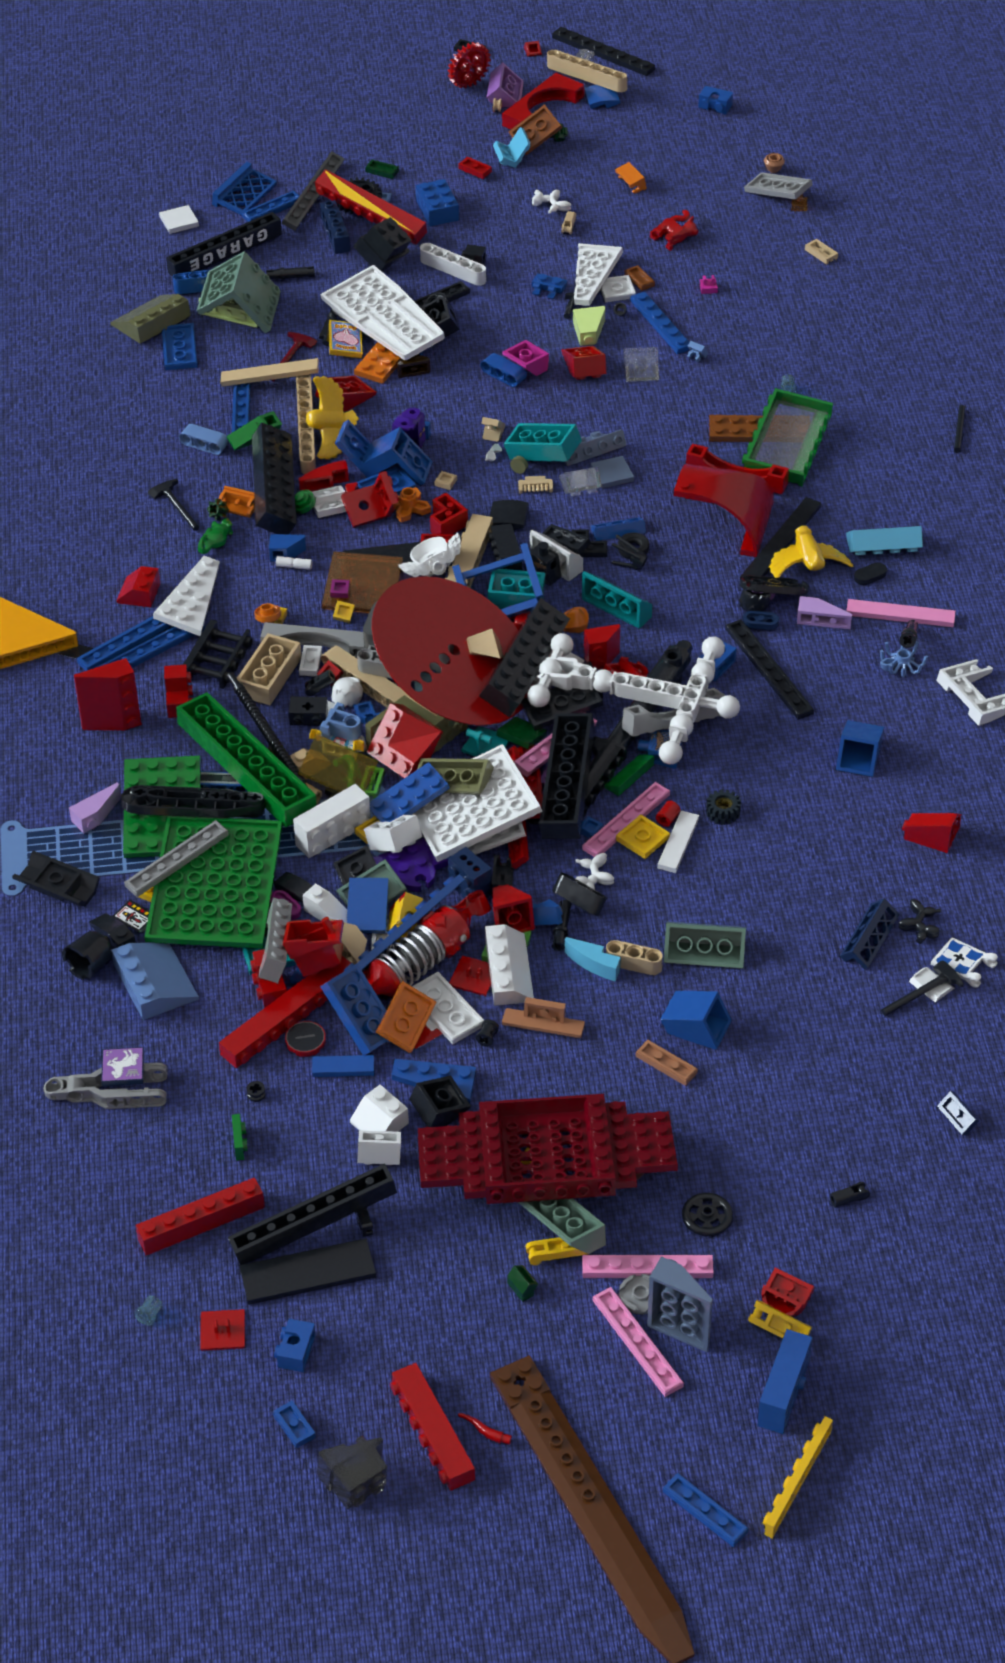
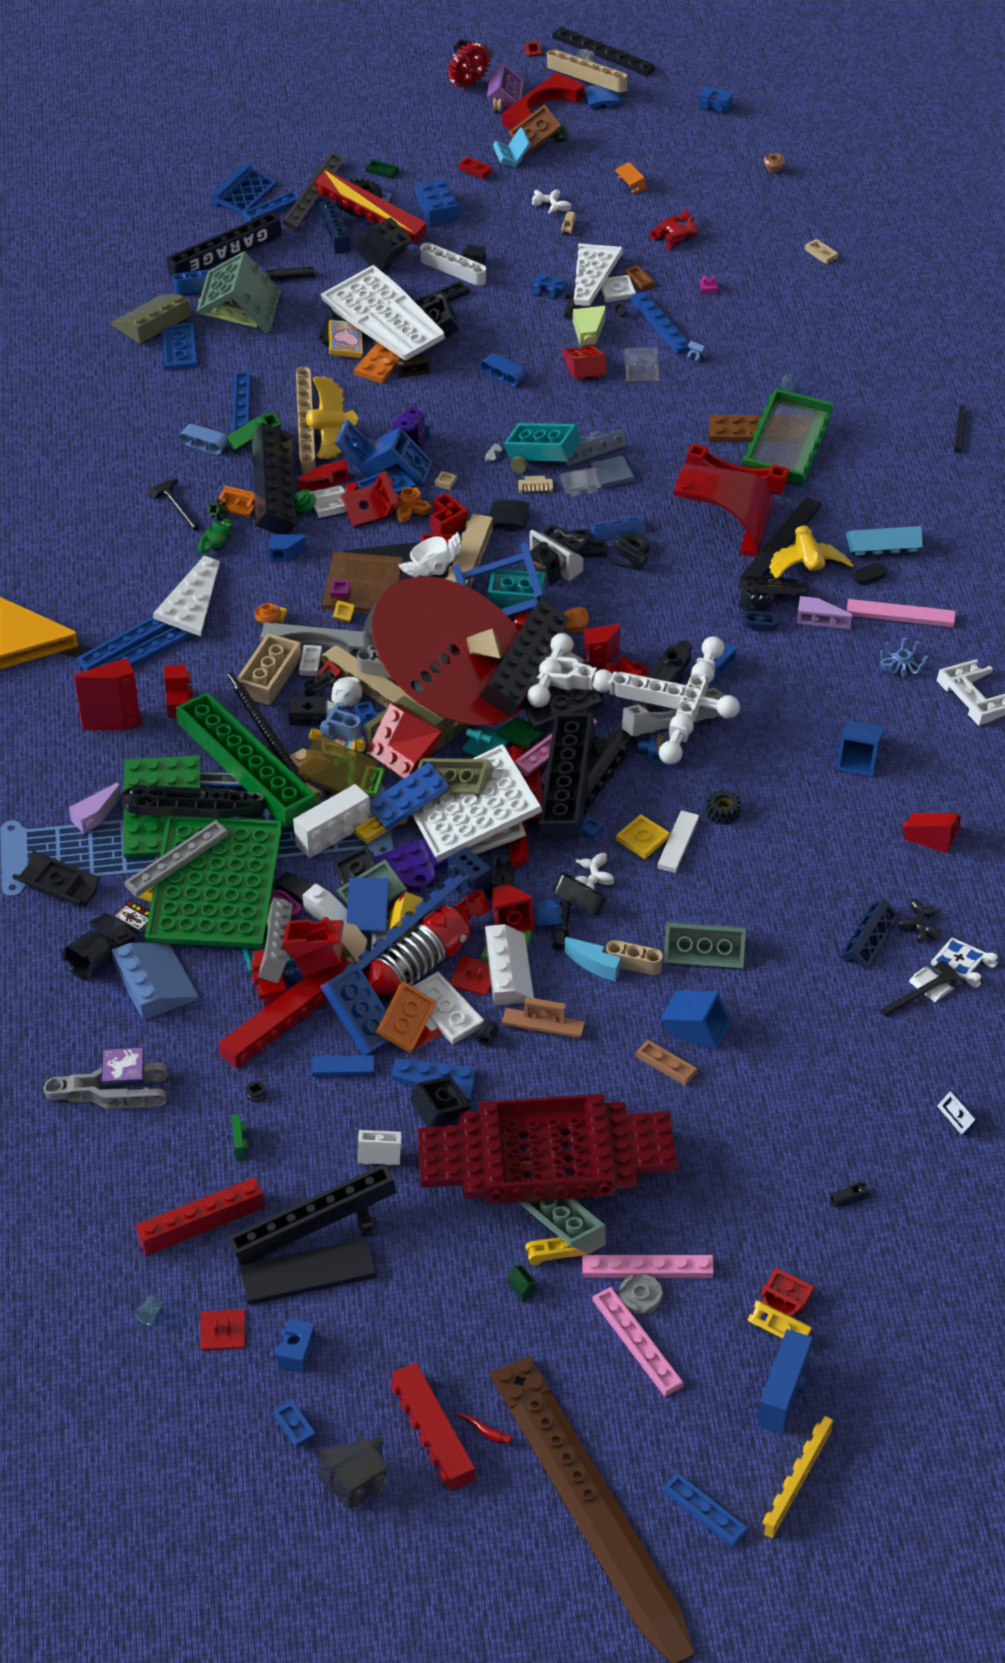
(140, 587): red slope -> none
(179, 219): white tile -> none
(205, 644): black fence -> none
(269, 372): tan tile -> none
(297, 563): white piece -> none
(299, 340): dark red piece -> none
(305, 1038): black tile -> none
(354, 391): red slope -> none
(380, 1112): white slope -> none
(393, 835): white brick -> none
(493, 429): tan slope -> none
(504, 544): black wedge -> none
(529, 357): dark pink slope -> none
(615, 600): teal slope -> none
(630, 774): green slope -> none
(641, 805): bright pink tile -> none
(668, 813): red piece -> none
(679, 1305): sand blue slope -> none
(707, 1229): black plate -> none
(769, 669): black tile -> none
(778, 185): light grey tile -> none
(799, 204): clear orange tile -> none
(909, 634): black pin -> none

